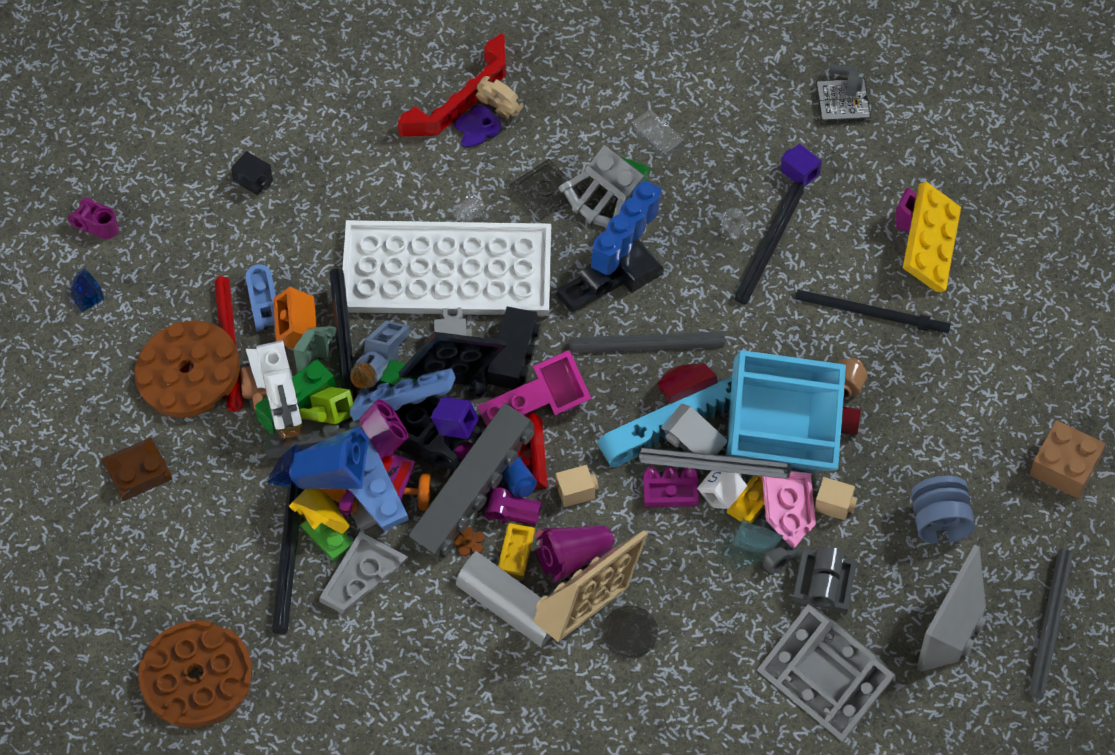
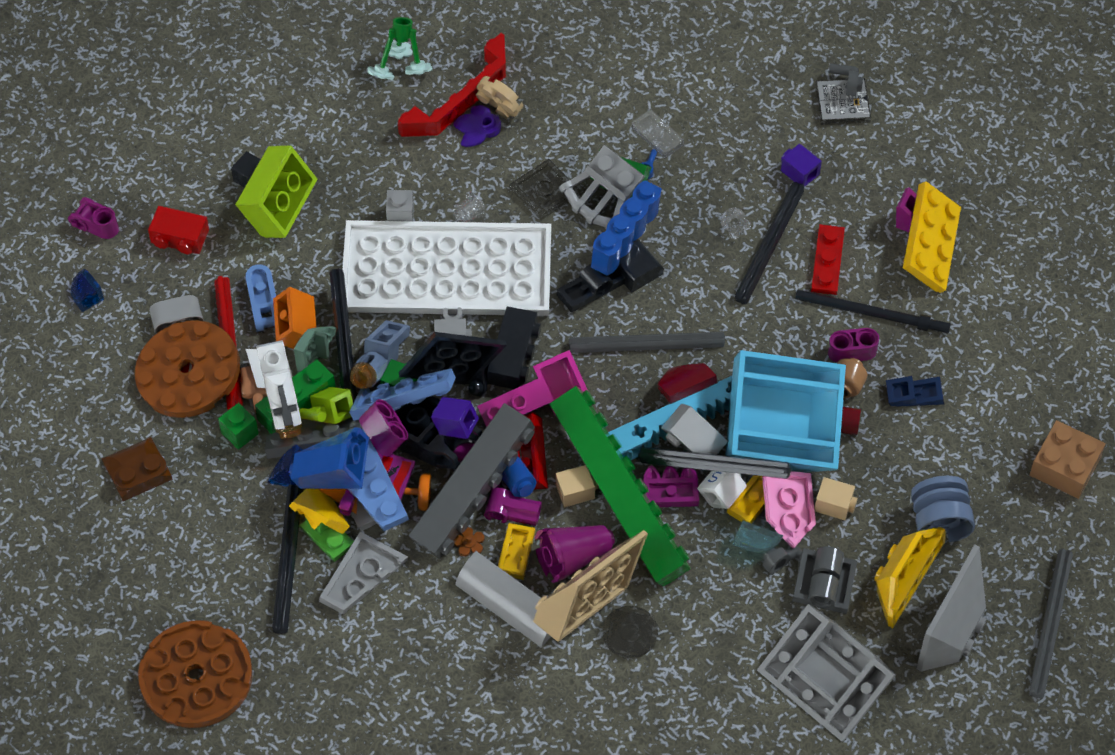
(174, 311): none -> light grey beam
(178, 230): none -> red brick
(238, 426): none -> green brick
(276, 191): none -> lime brick
(399, 48): none -> plant
(400, 205): none -> light grey brick
(619, 484): none -> green brick
(649, 162): none -> blue hand
(828, 259): none -> red plate
(852, 343): none -> magenta beam
(906, 570): none -> yellow wedge
(914, 393): none -> dark blue slope

